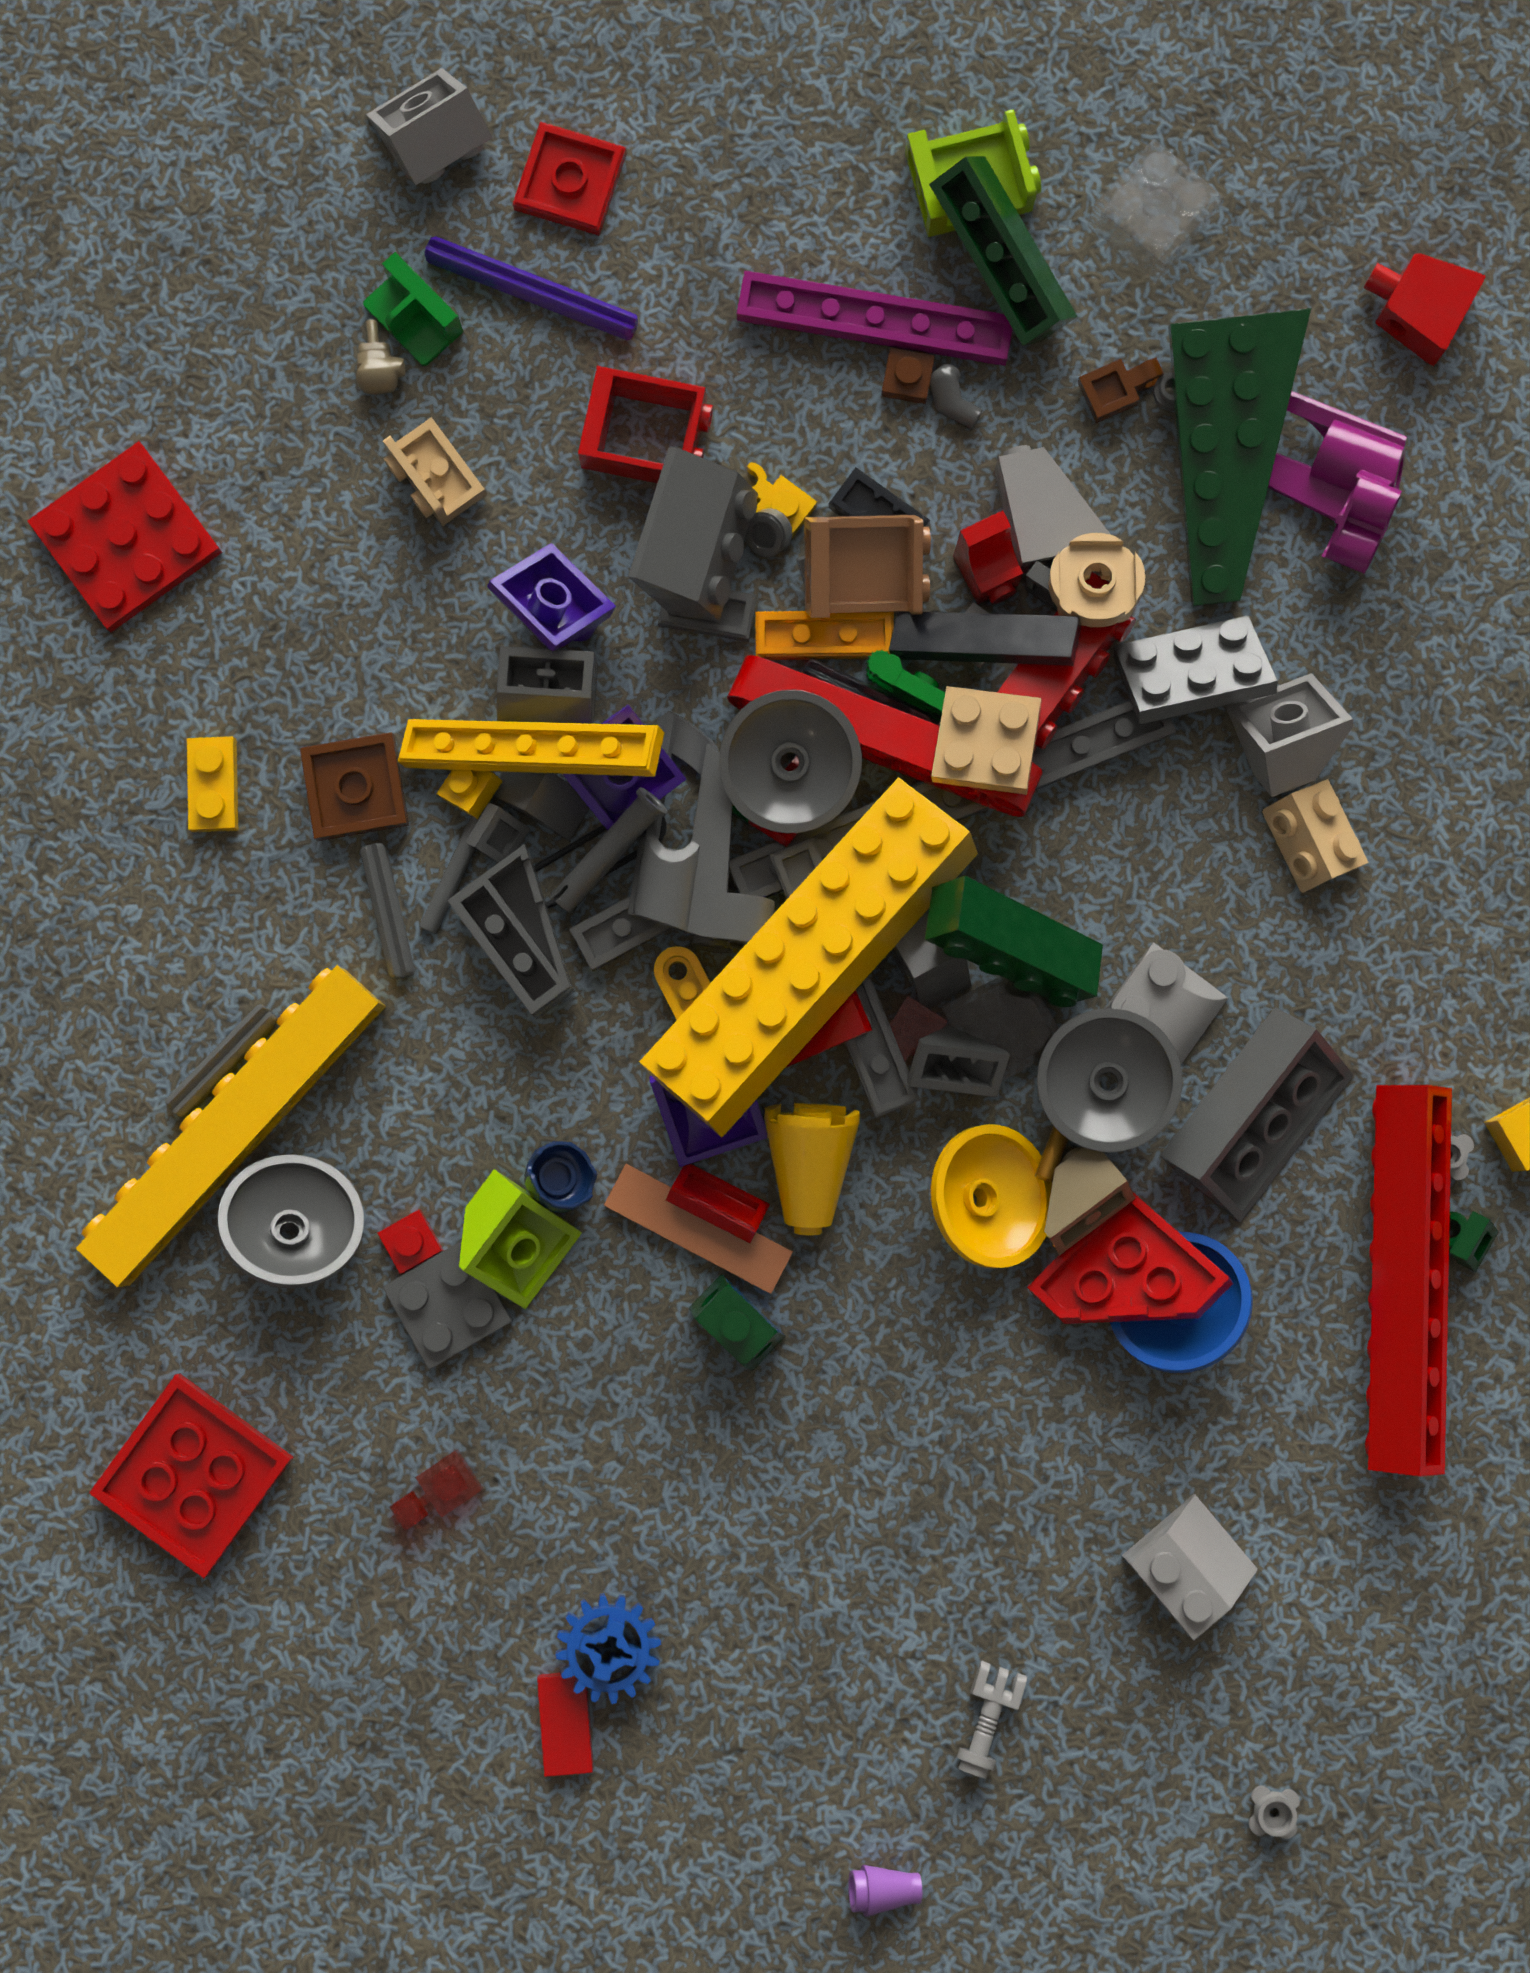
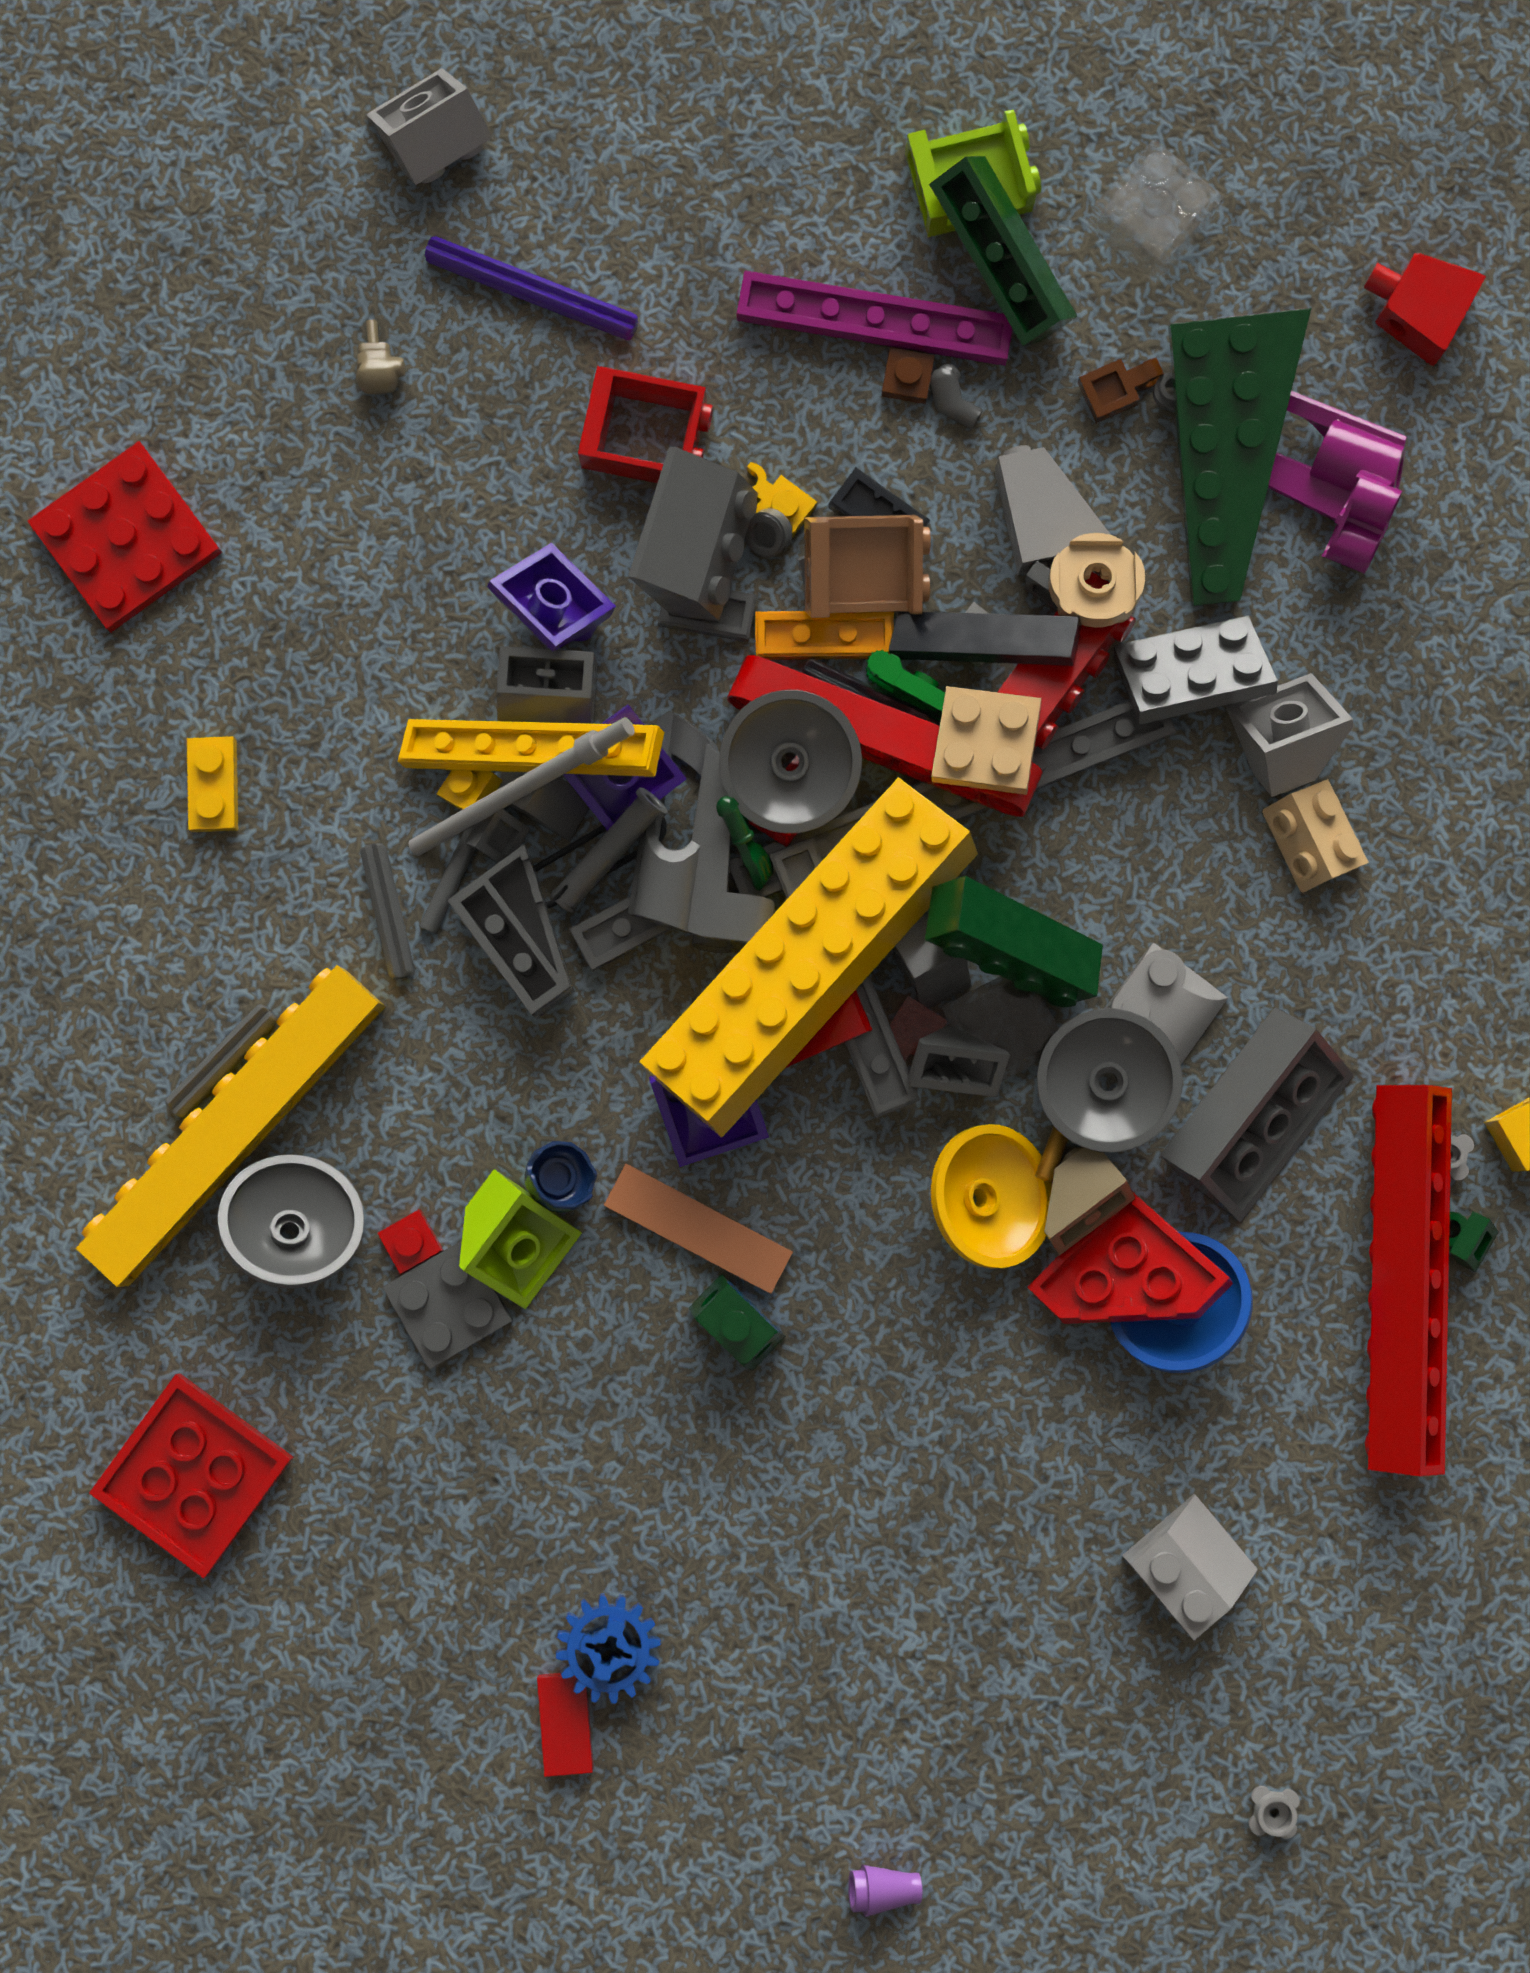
(354, 786): reddish brown plate -> none
(413, 312): green panel -> none
(435, 471): tan bracket -> none
(445, 1486): clear red plate -> none
(569, 178): red tile -> none
(586, 750): none -> light grey bar
(682, 992): yellow plate -> none
(717, 1202): red tile -> none
(752, 854): none -> dark green piece
(810, 1160): yellow cone -> none
(976, 1759): light grey hinge -> none
(988, 559): red arch -> none

